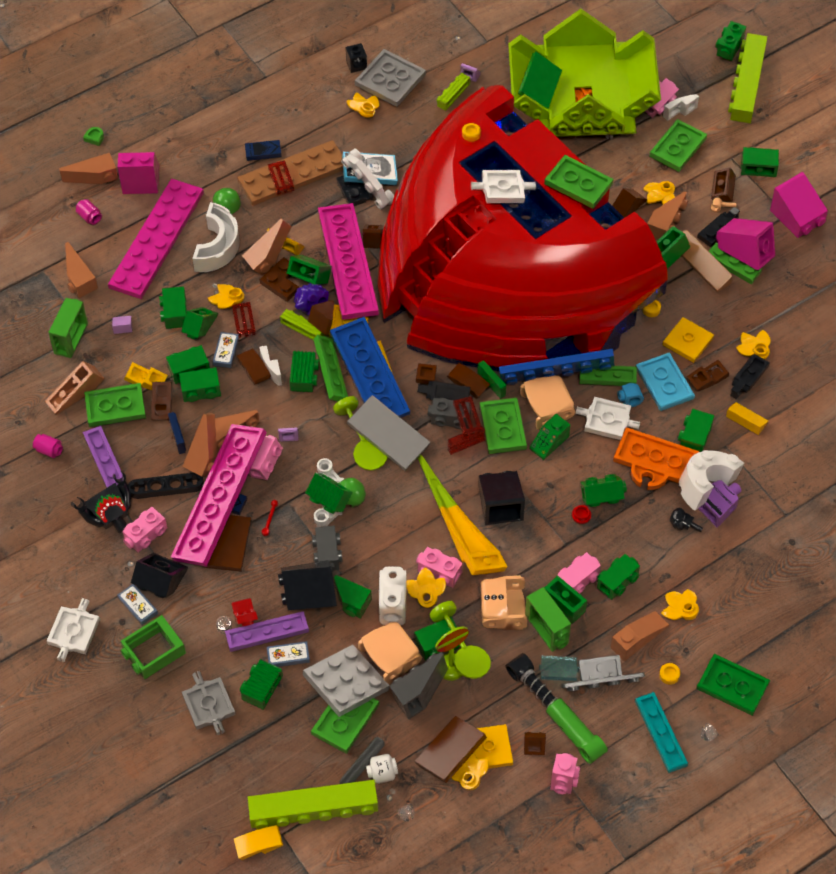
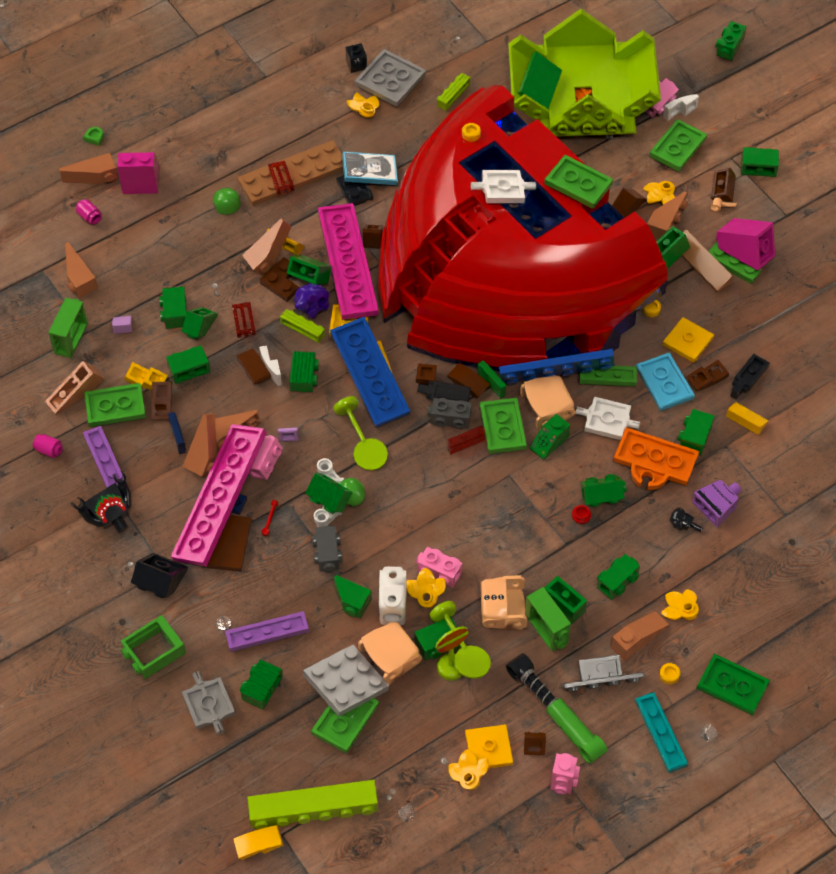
(73, 630): white plate -> none
(137, 604): tile -> none
(144, 529): bright pink brick -> none
(155, 238): dark pink plate -> none
(165, 482): black beam -> none
(200, 384): green brick -> none
(224, 247): white brick -> none
(225, 349): tile -> none
(227, 296): yellow plate -> none
(244, 612): red bracket -> none
(263, 150): dark blue tile -> none
(288, 654): tile -> none
(308, 586): black slope -> none
(322, 316): reddish brown slope -> none
(330, 368): bright green plate -> none
(363, 760): dark grey axle -> none
(372, 185): white plate -> none
(382, 768): white head -> none
(388, 433): light grey tile -> none
(418, 687): dark grey slope -> none
(450, 749): reddish brown tile -> none
(470, 71): lavender slope -> none
(470, 543): yellow plate -> none
(471, 430): clear red tile -> none
(501, 497): black slope -> none
(559, 668): clear light blue piece -> none
(581, 572): bright pink brick -> none
(630, 394): dark azure plate -> none
(707, 467): white brick -> none
(709, 233): black hinge -> none
(748, 79): lime brick -> none
(751, 344): yellow plate -> none
(798, 205): dark pink slope -> none

